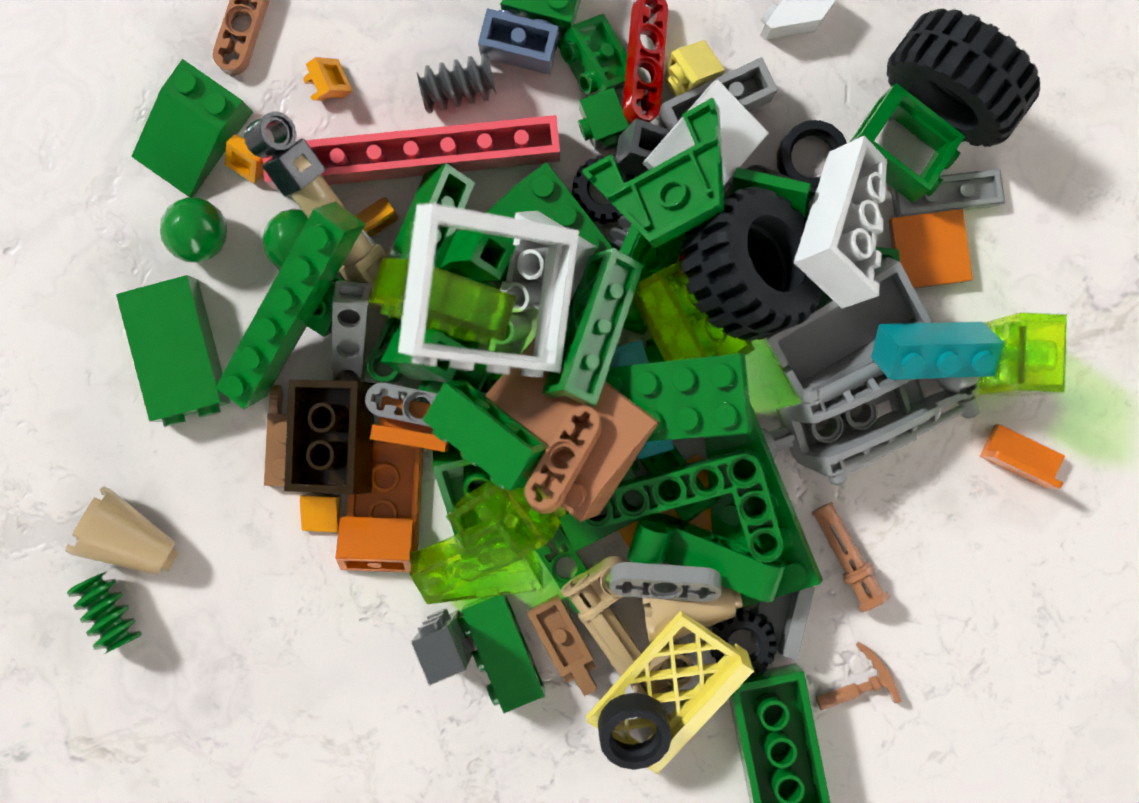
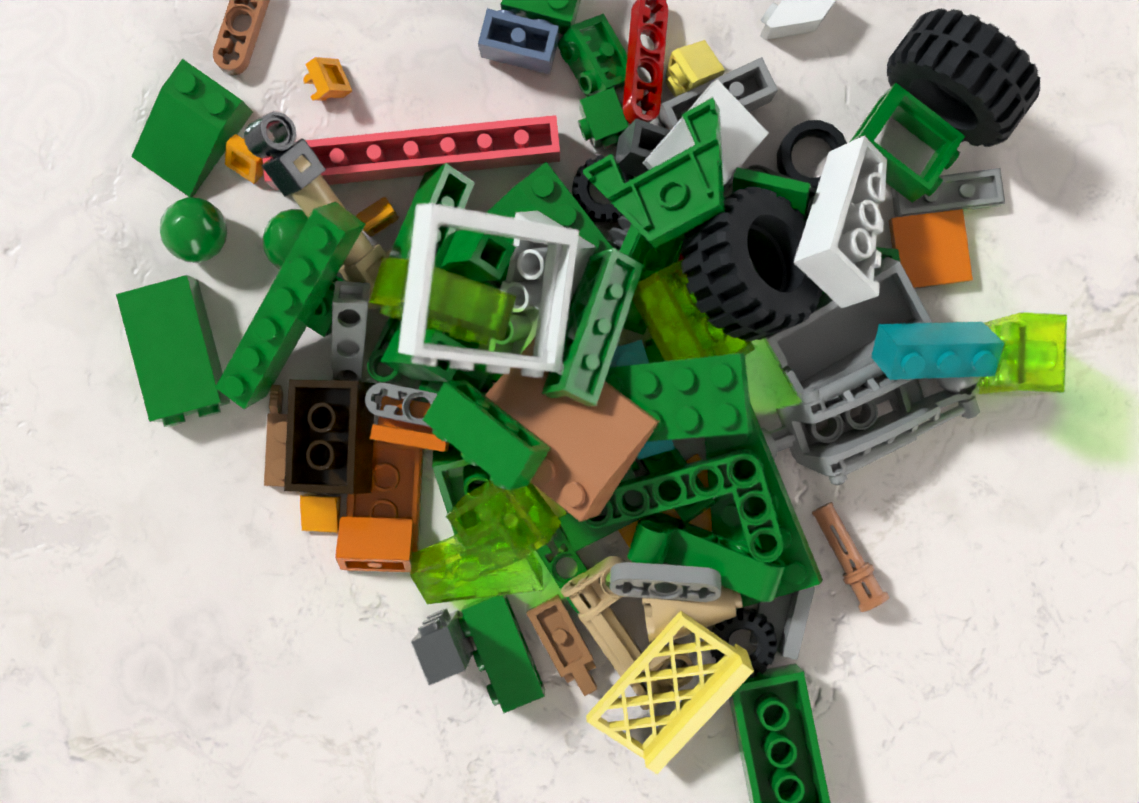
(103, 612): green piece -> none
(121, 536): tan cone -> none
(456, 83): dark grey piece -> none
(541, 480): nougat beam -> none
(634, 755): black tyre -> none
(854, 691): nougat piece -> none
(1023, 456): orange panel -> none

